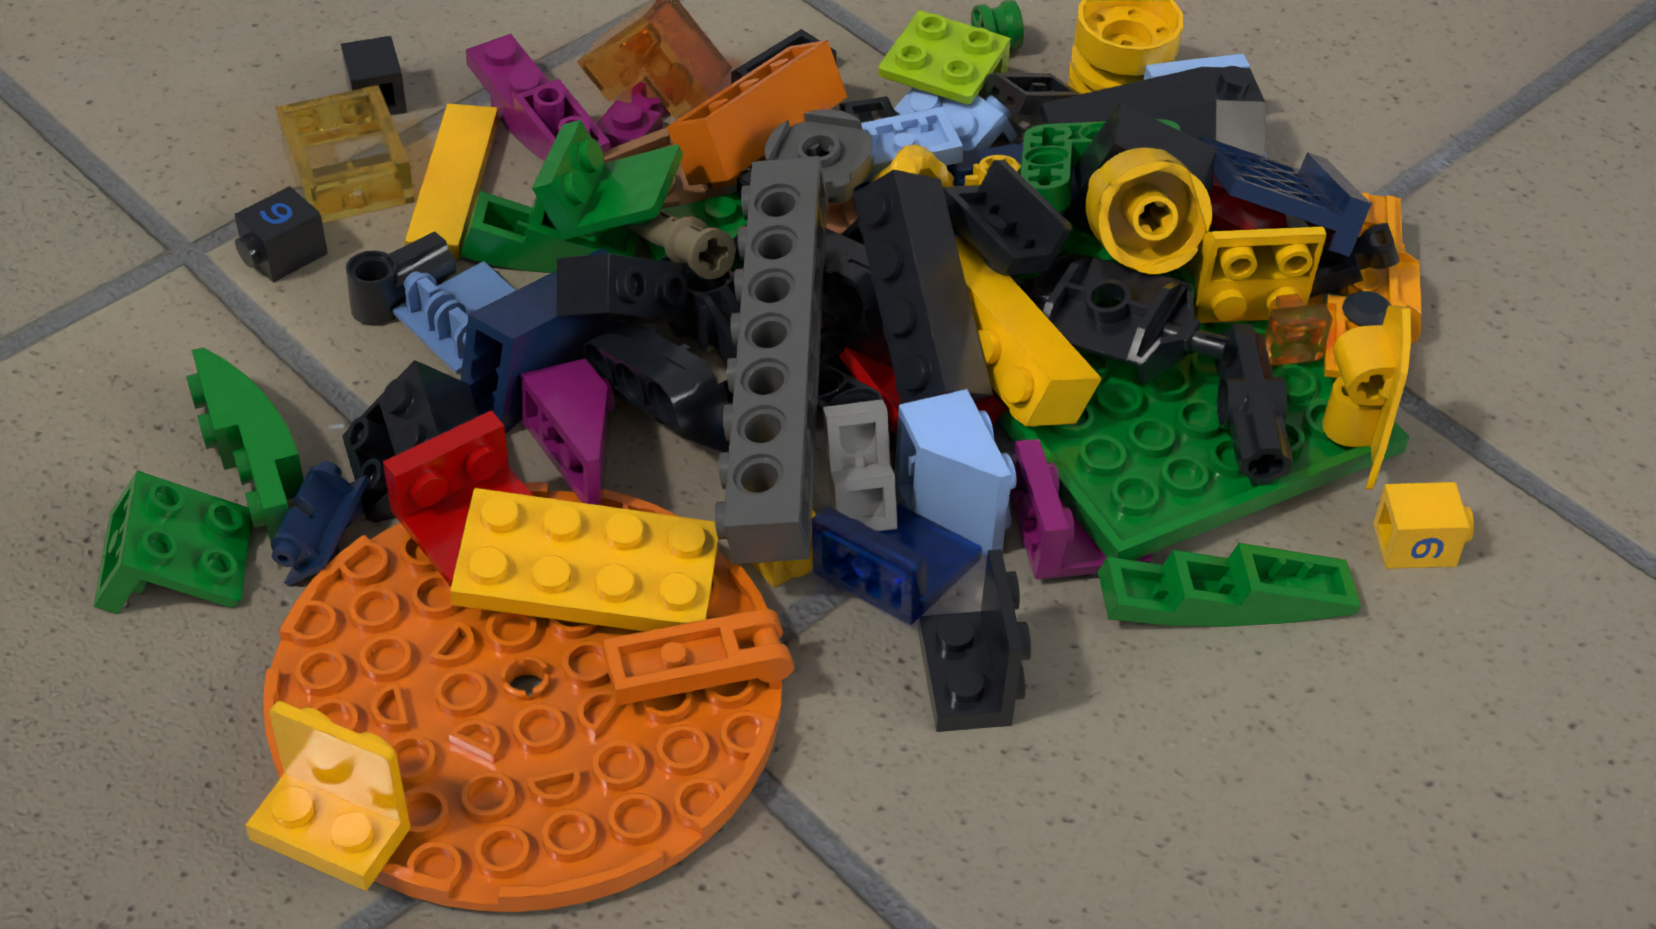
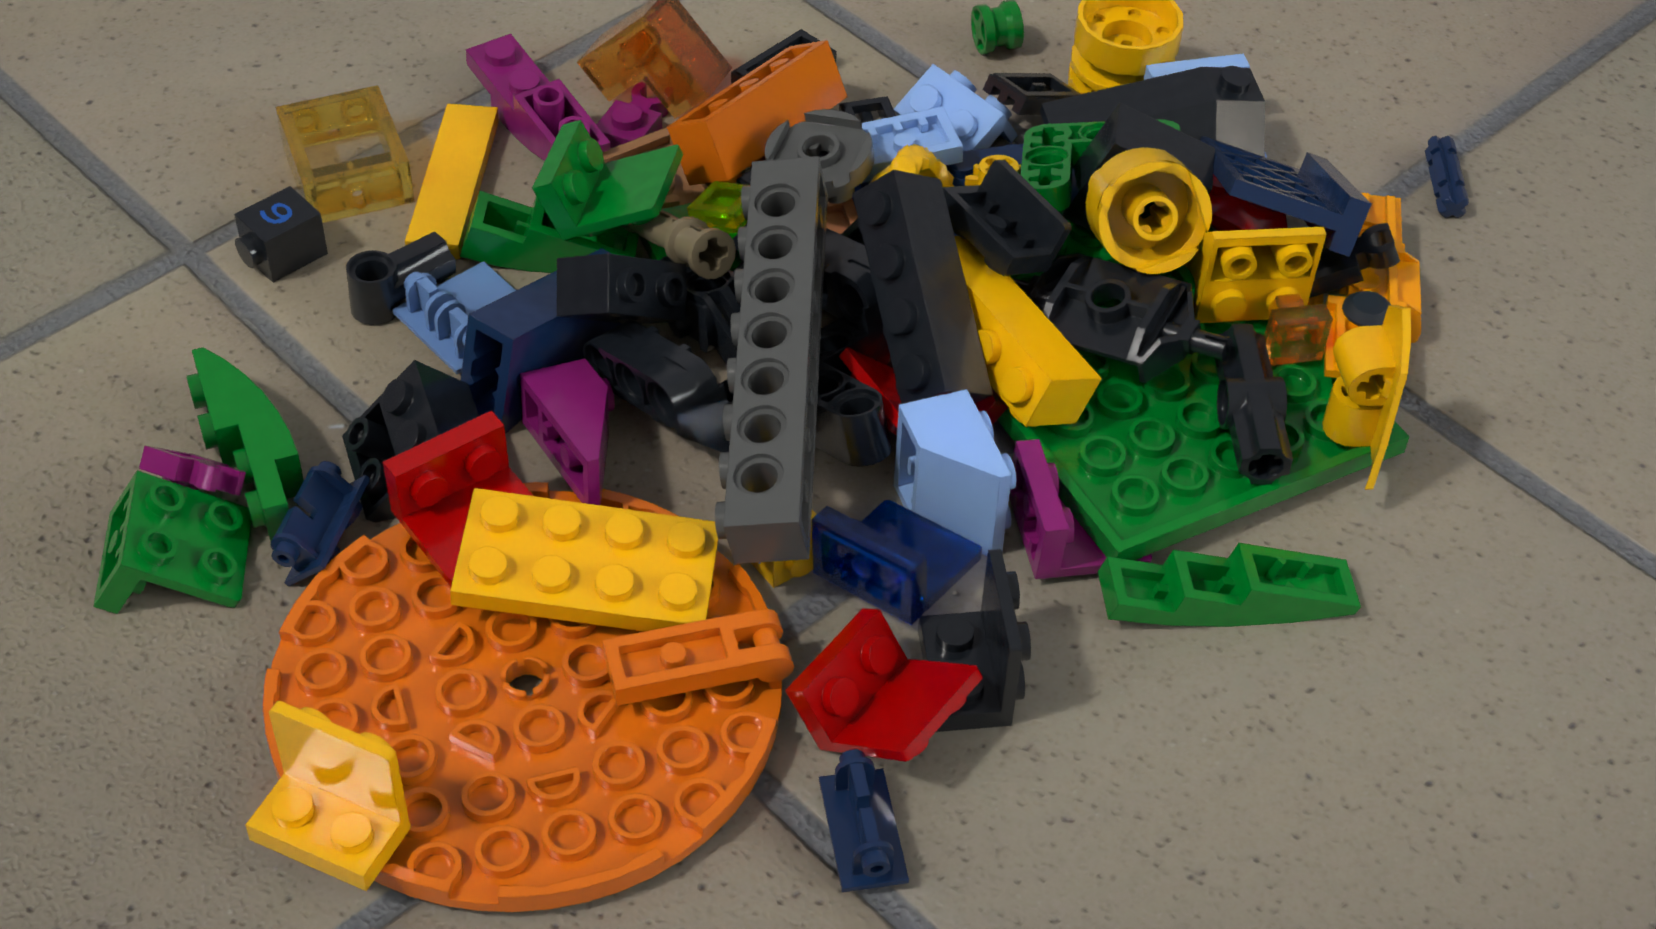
(192, 470): none -> magenta plate
(373, 64): black brick -> none
(720, 207): none -> clear neon green plate
(860, 463): light grey slope -> none
(862, 825): none -> dark blue hinge
(873, 697): none -> red bracket
(945, 57): lime bracket -> none
(1422, 525): yellow brick -> none
(1446, 176): none -> dark blue axle

